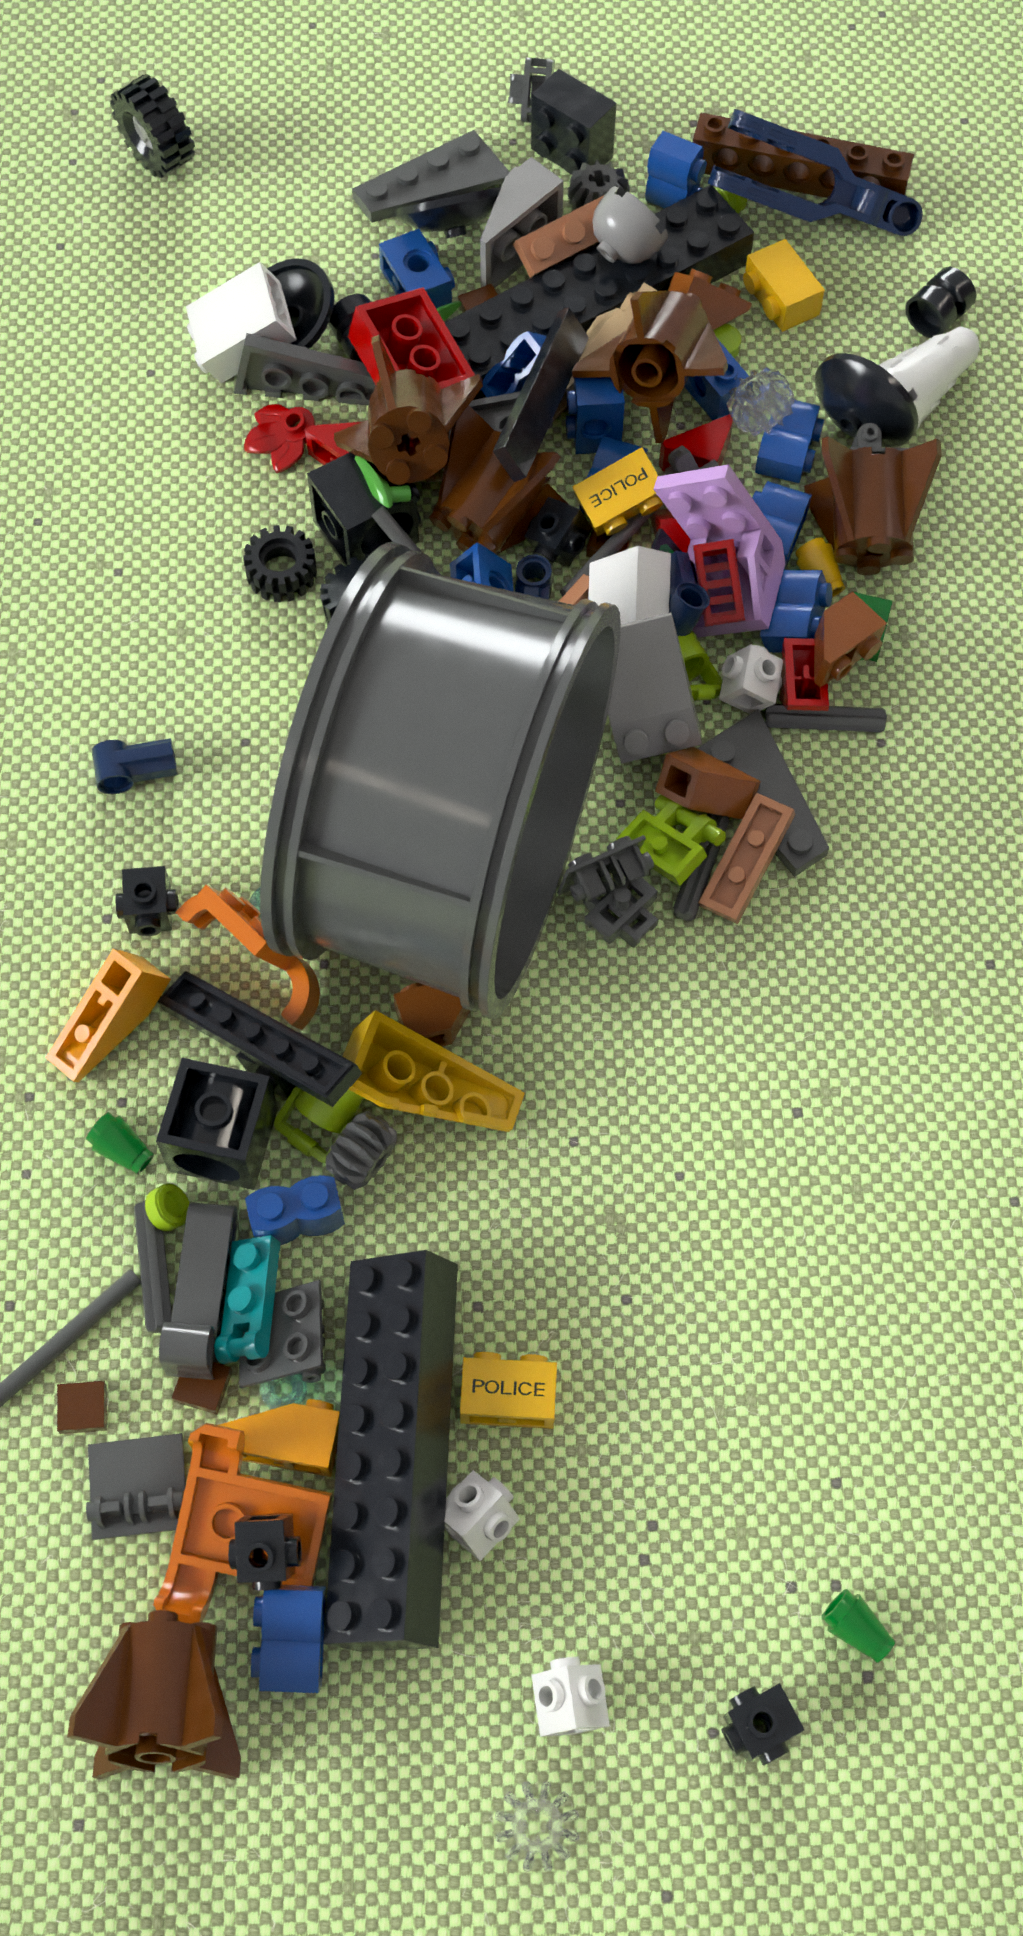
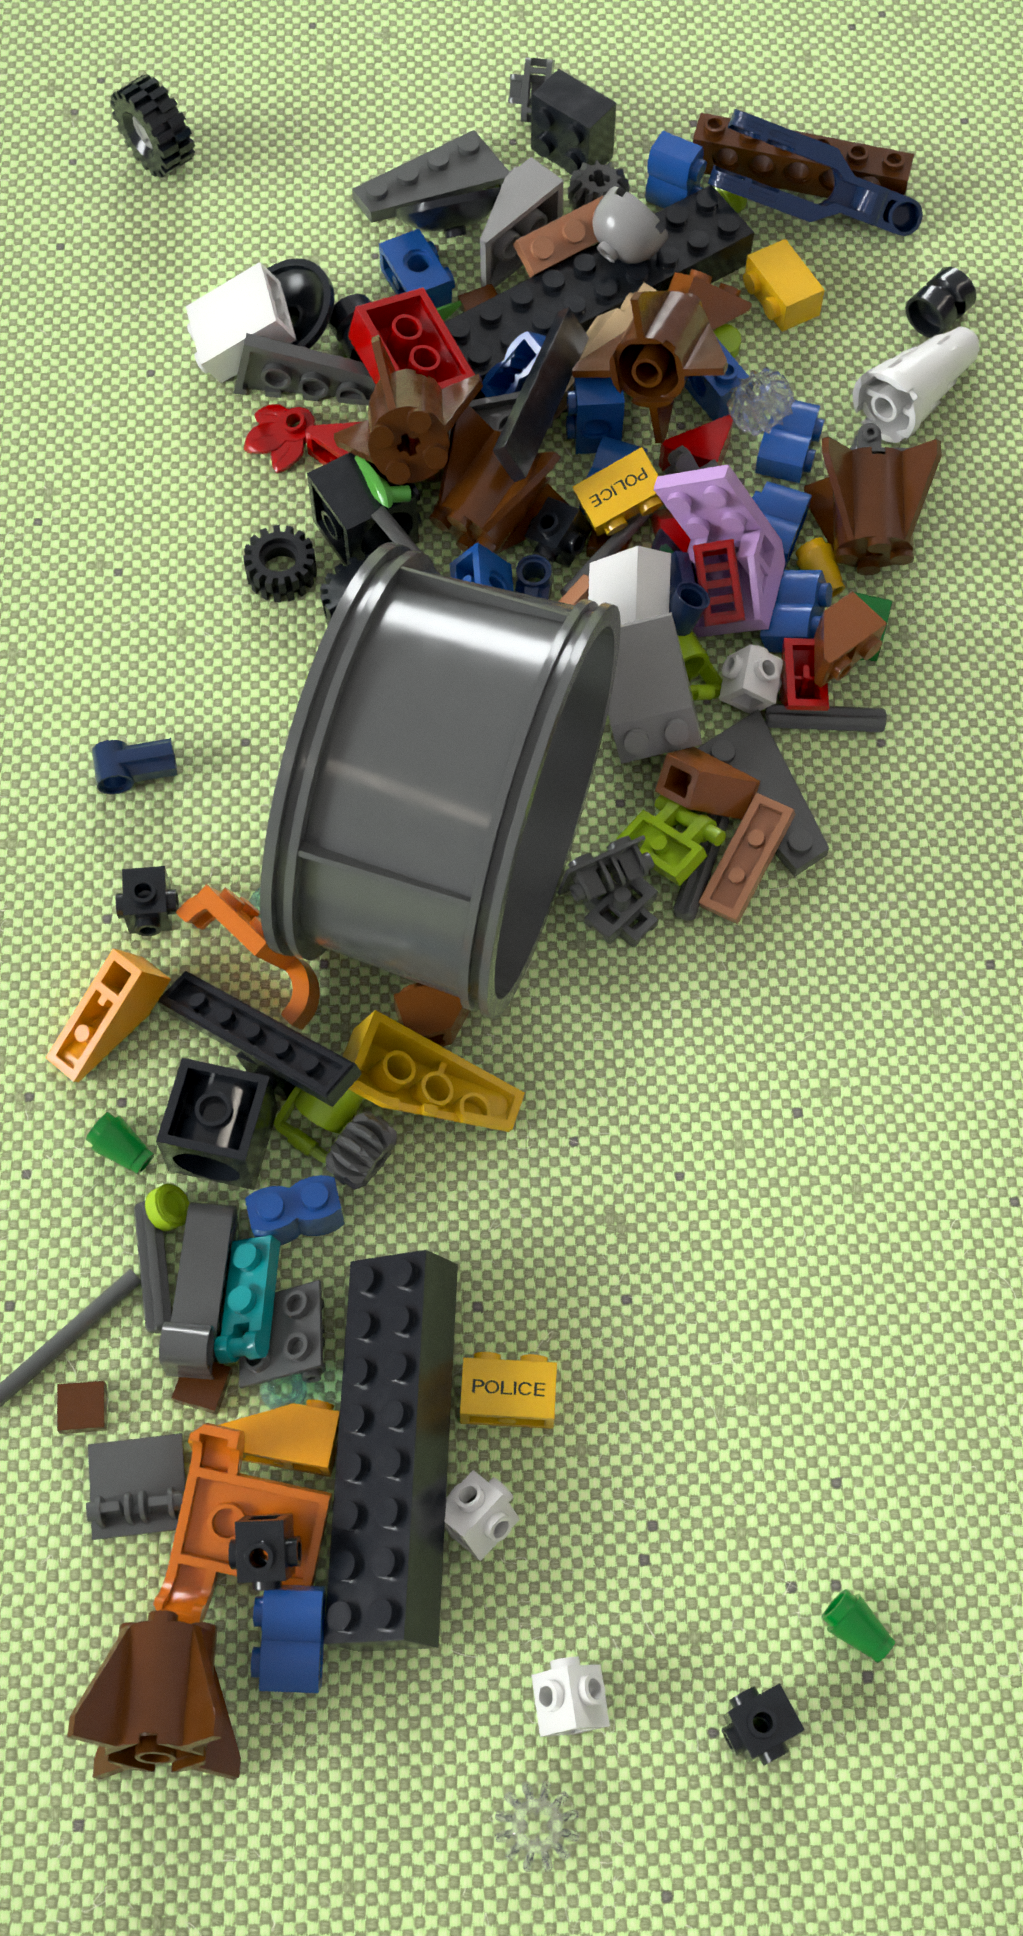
(863, 392): black dish -> none

